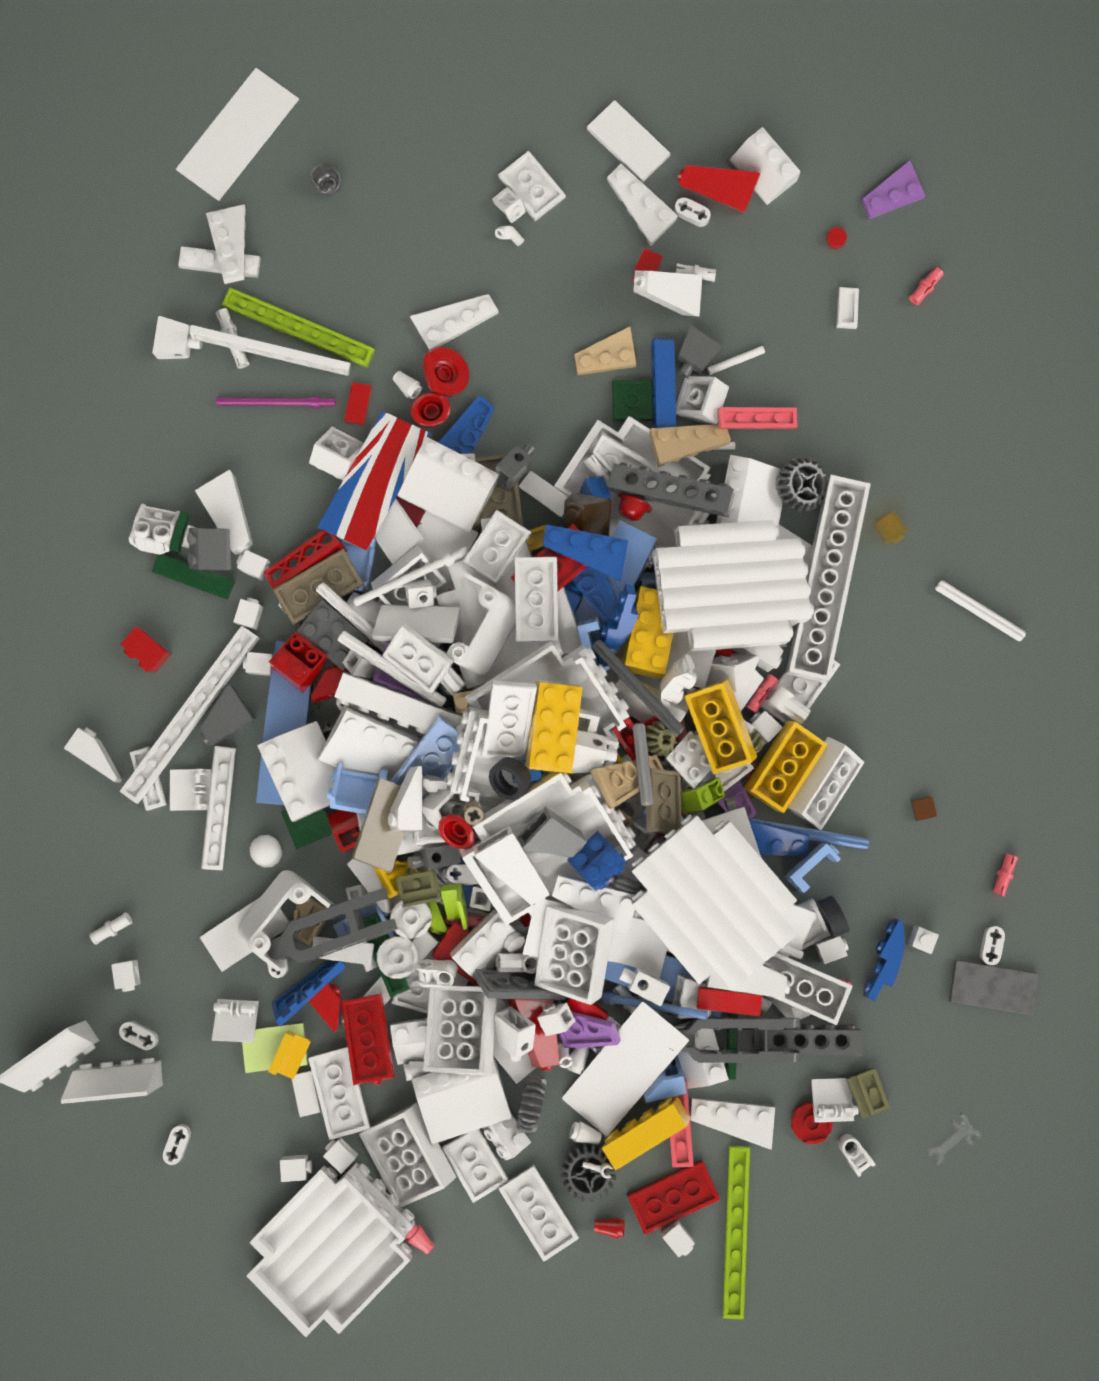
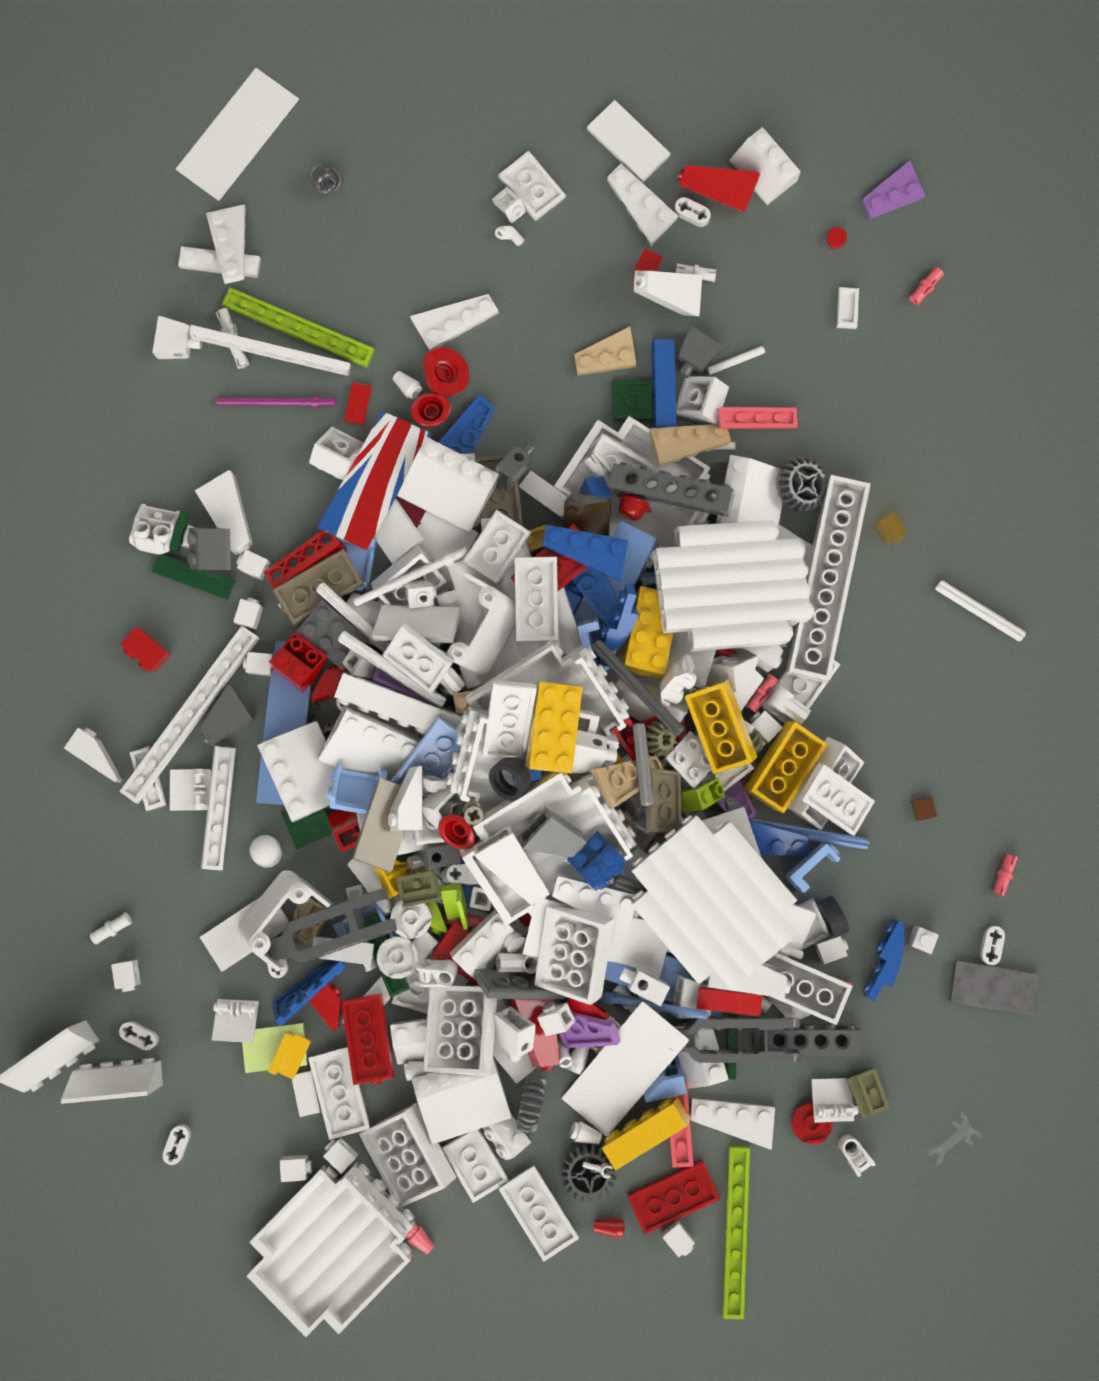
(836, 799): none -> white plate

